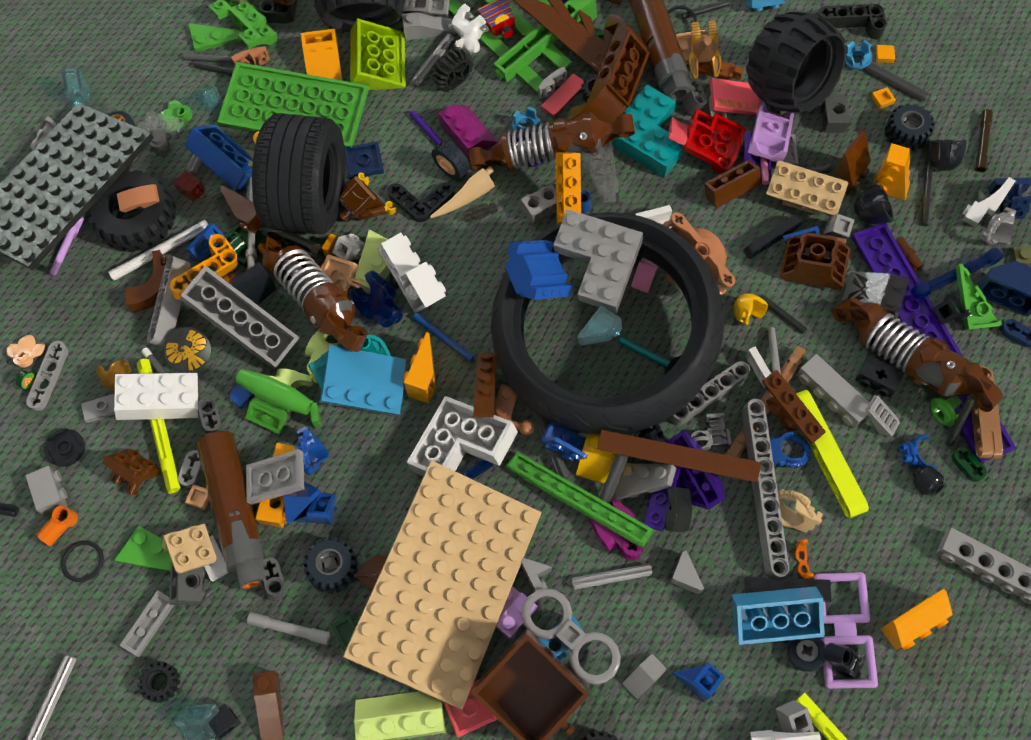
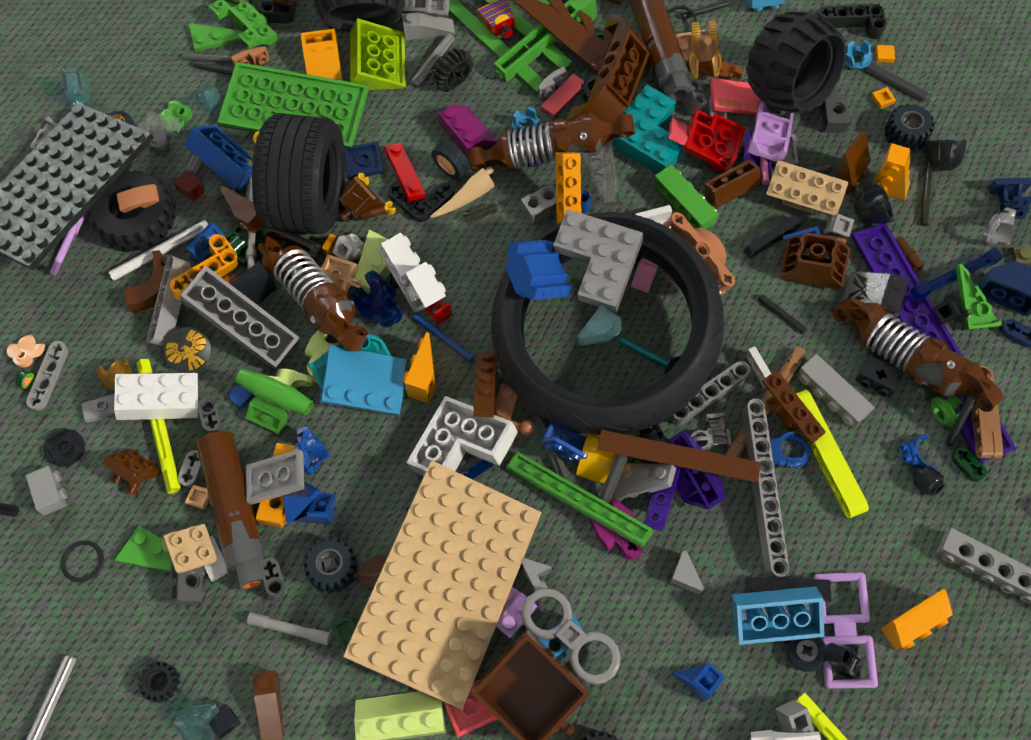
(56, 525): orange piece -> none
(147, 624): light grey plate -> none
(153, 361): dark grey bar -> none
(315, 416): bright green tile -> none
(404, 171): none -> red plate
(425, 127): dark purple bar -> none
(442, 313): none -> red bracket
(468, 30): white animal -> none
(611, 576): light grey axle -> none
(644, 676): light grey slope -> none
(680, 515): pearl dark grey slope -> none
(685, 198): none -> bright green brick
(748, 305): yellow helmet -> none
(773, 349): light grey bar -> none
(801, 547): orange cap -> none
(805, 519): tan piece -> none
(883, 419): light grey slope -> none
(974, 213): white slope -> none
(981, 159): dark brown piece -> none

